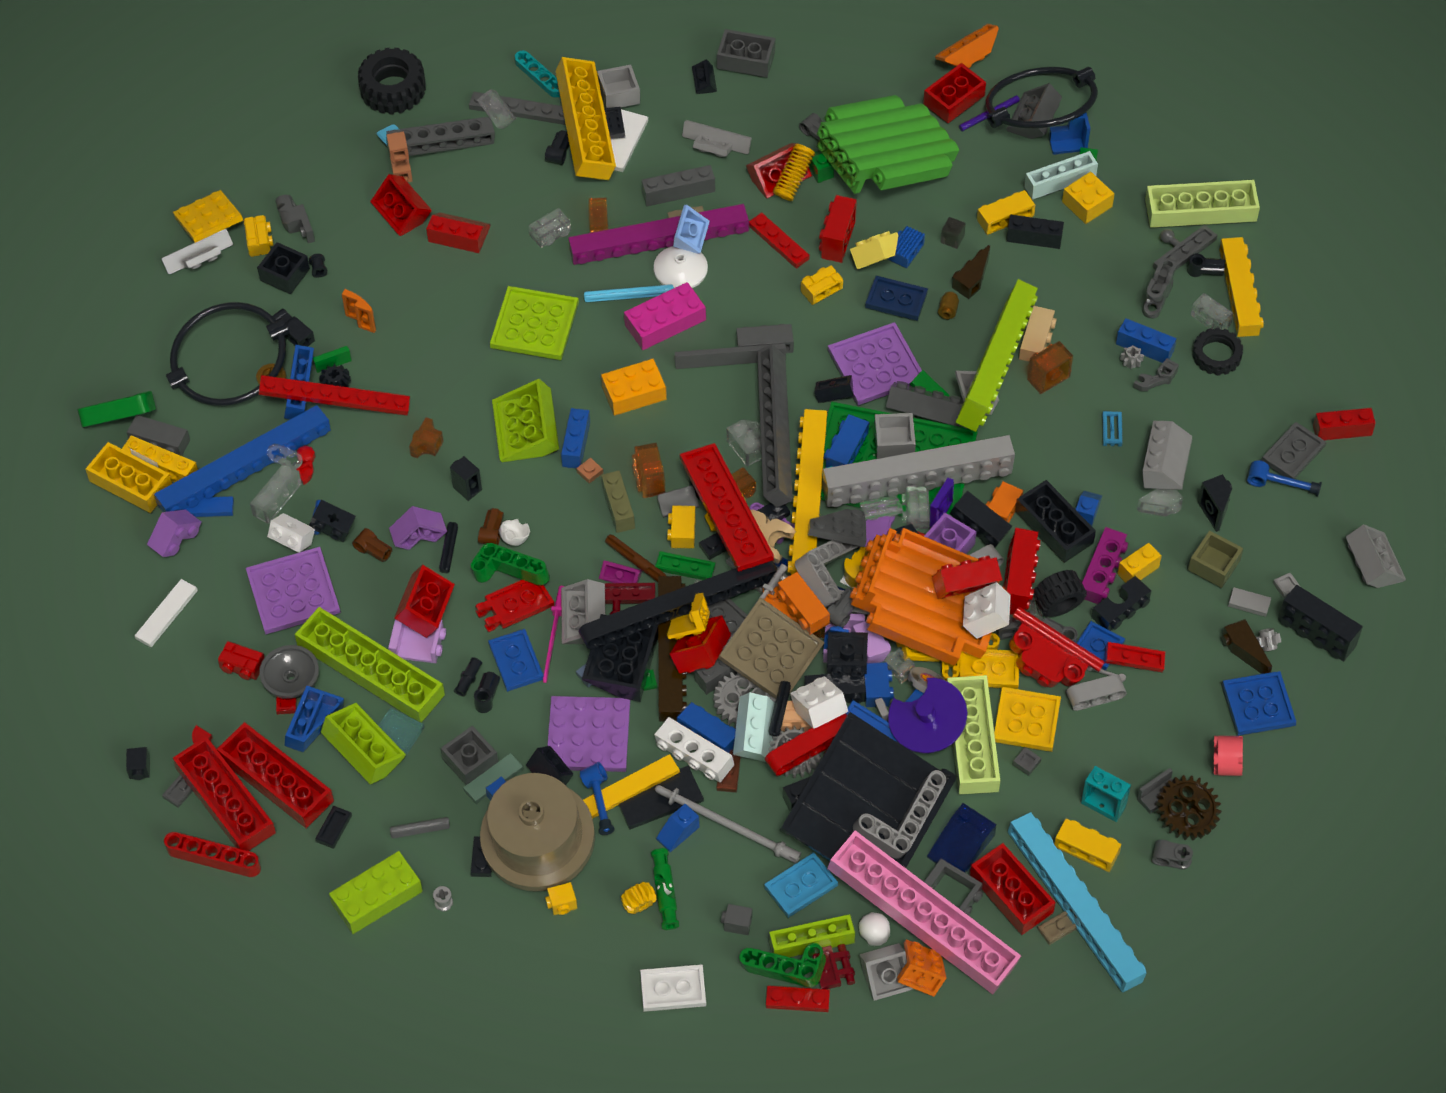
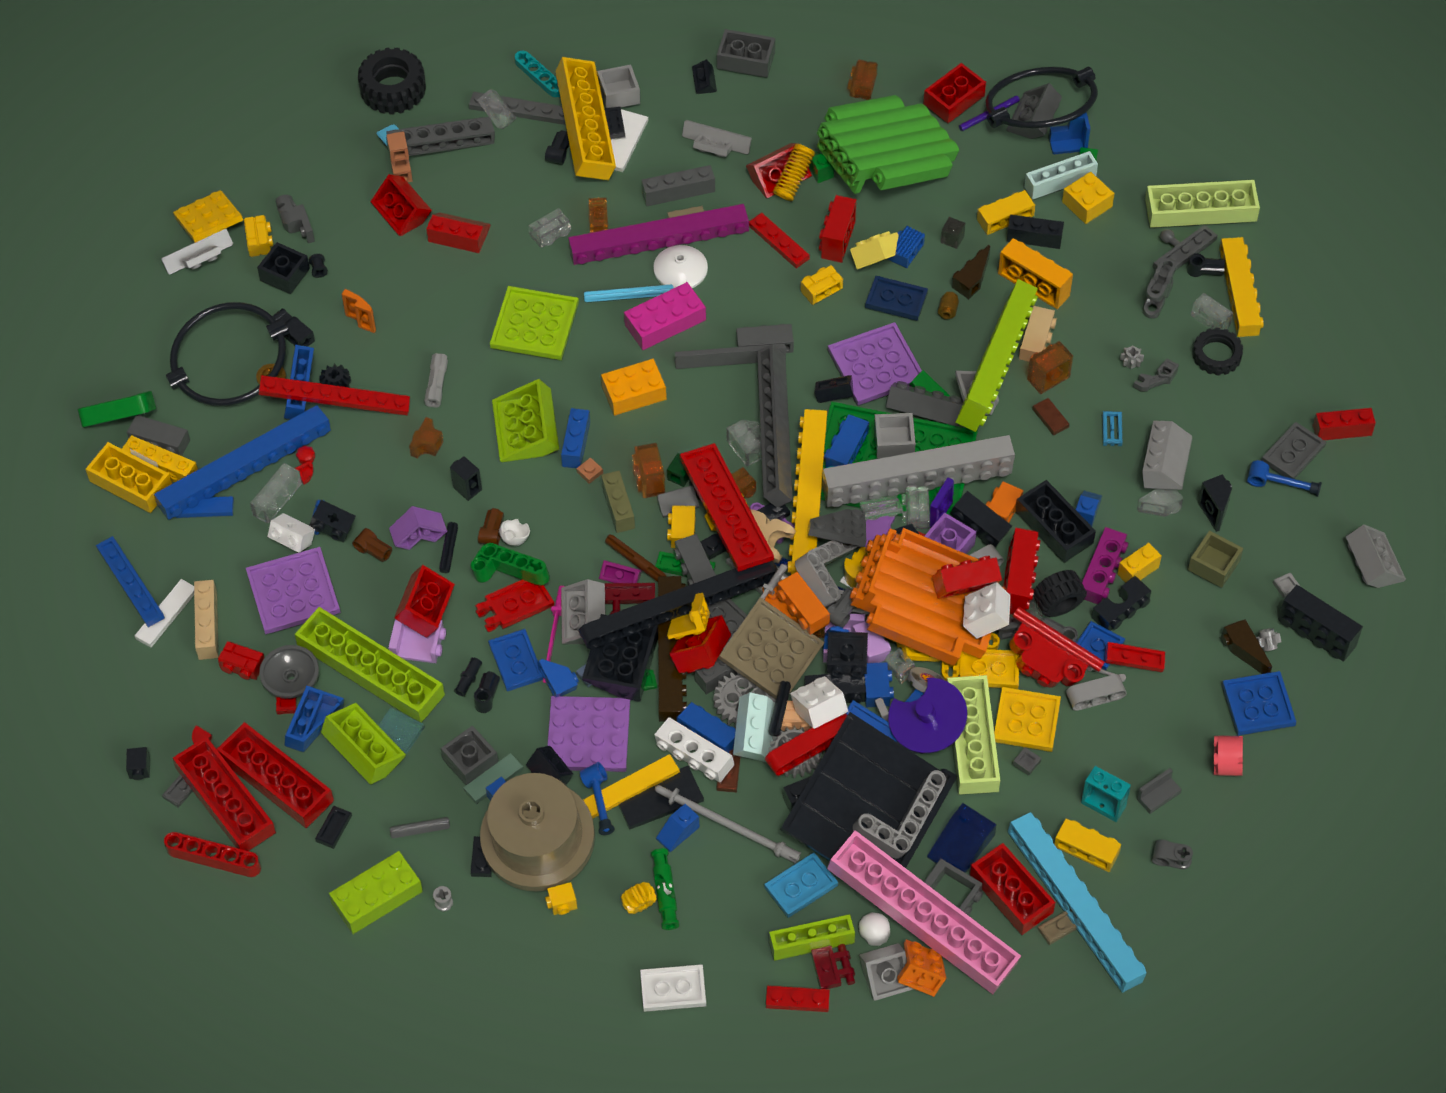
(130, 581): none -> blue plate
(170, 531): medium lavender brick -> none
(206, 619): none -> tan brick
(286, 452): clear beam -> none
(338, 356): green tile -> none
(434, 390): none -> light grey axle
(558, 678): none -> blue slope
(676, 472): none -> dark green brick
(691, 230): light blue slope -> none
(693, 559): none -> dark grey brick
(737, 919): dark grey brick -> none
(781, 963): green beam -> none
(811, 125): dark grey piece -> none
(863, 79): none -> clear orange brick
(970, 48): orange wedge -> none
(1030, 266): none -> light orange brick
(1050, 416): none -> copper tile
(1152, 342): blue brick -> none
(1179, 820): dark brown gear -> none
(1249, 602): light grey tile -> none

